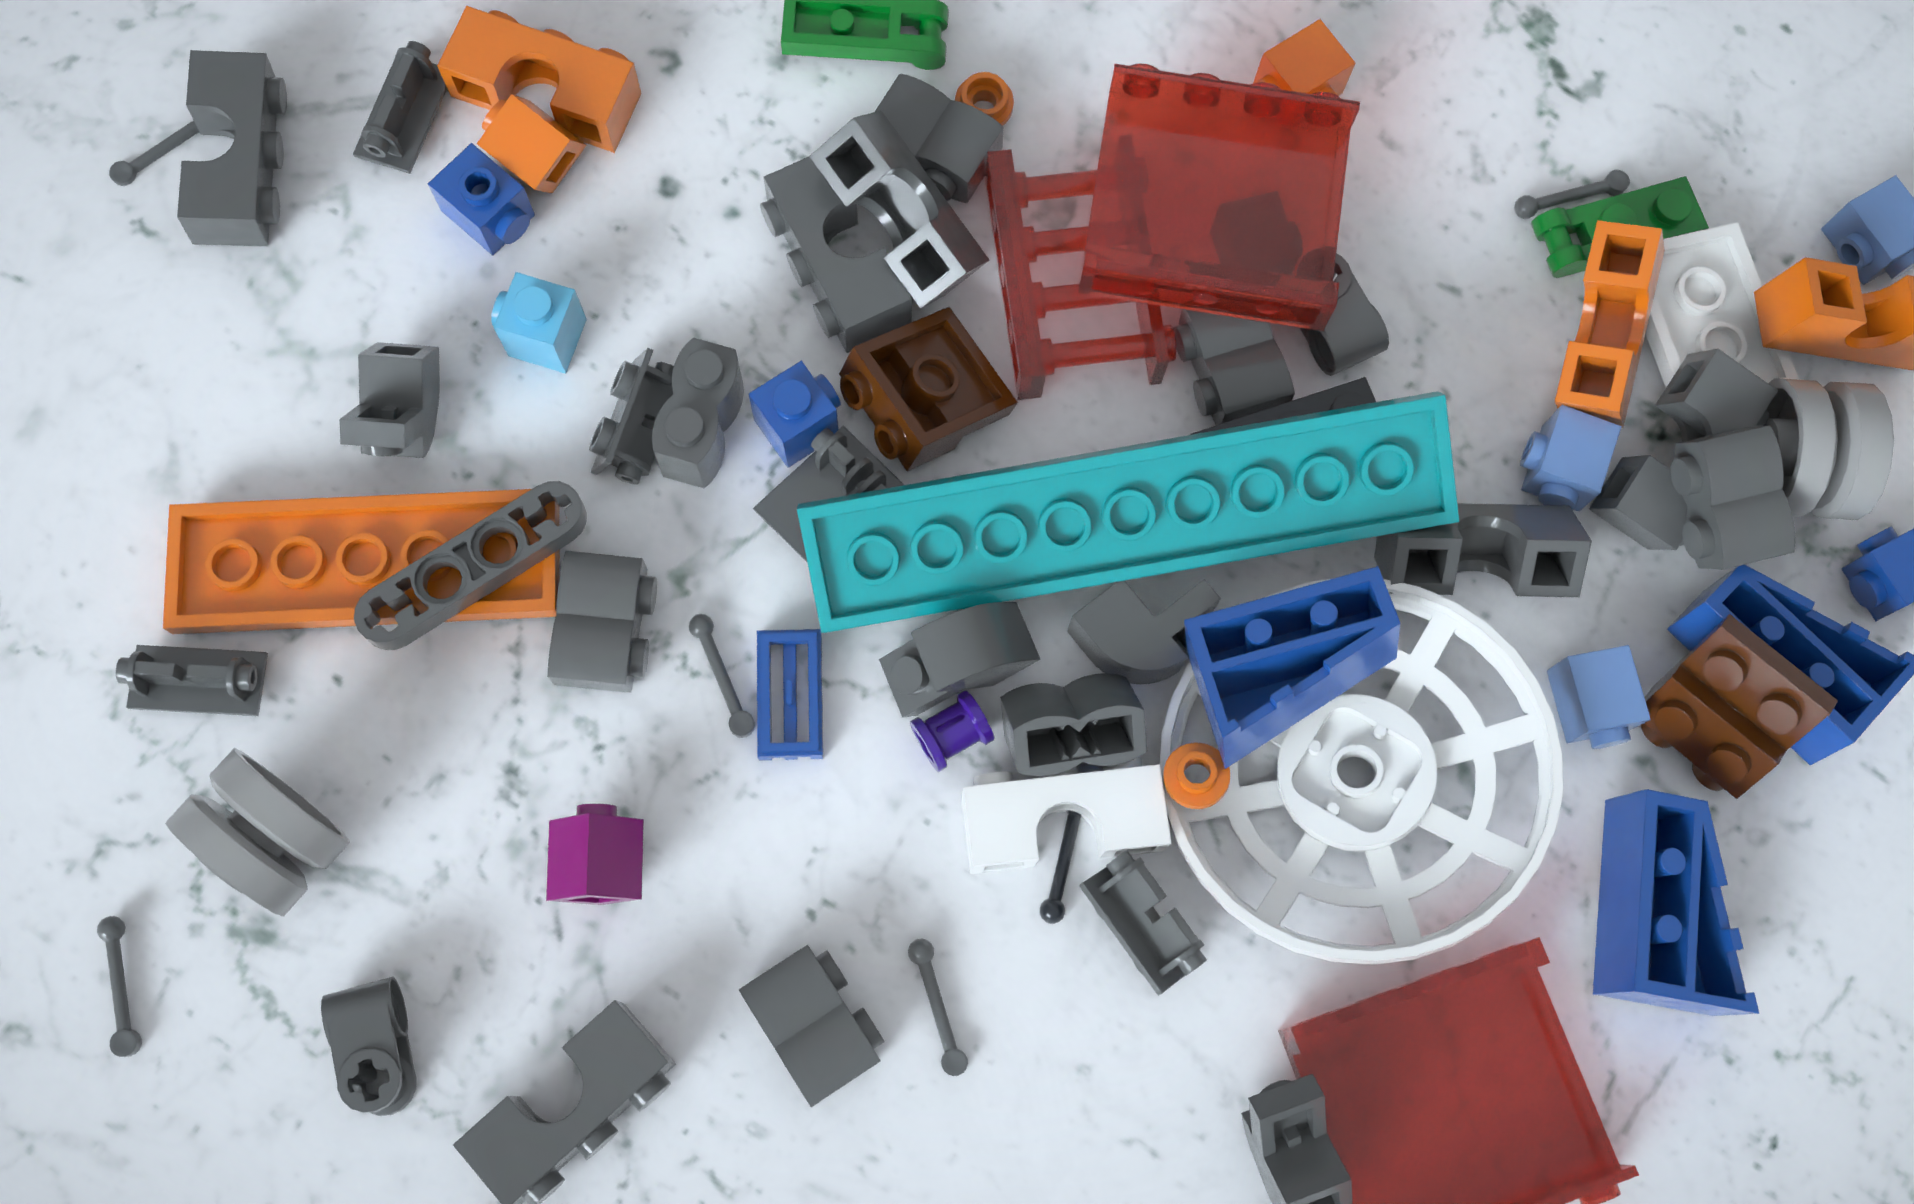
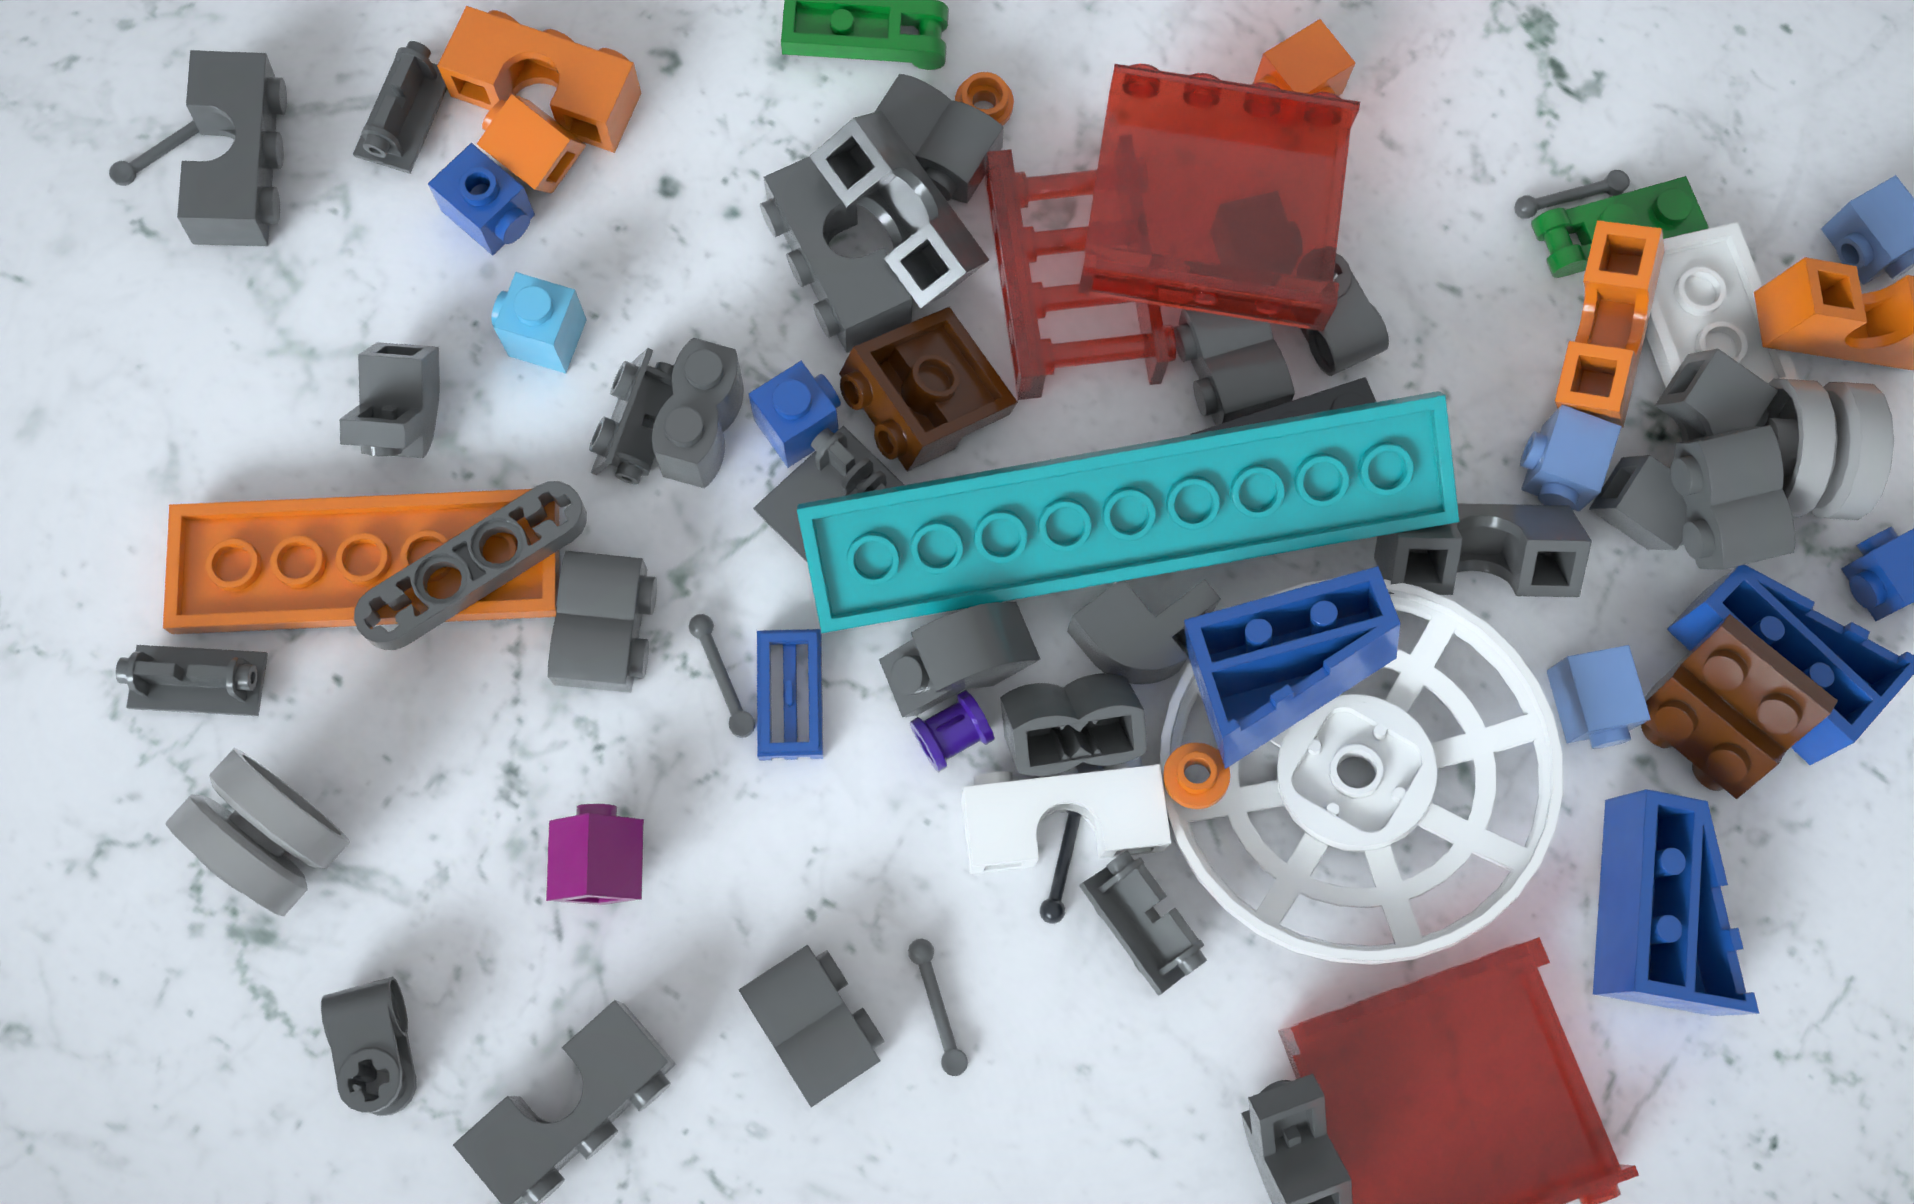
(124, 1041): dark grey hinge -> none

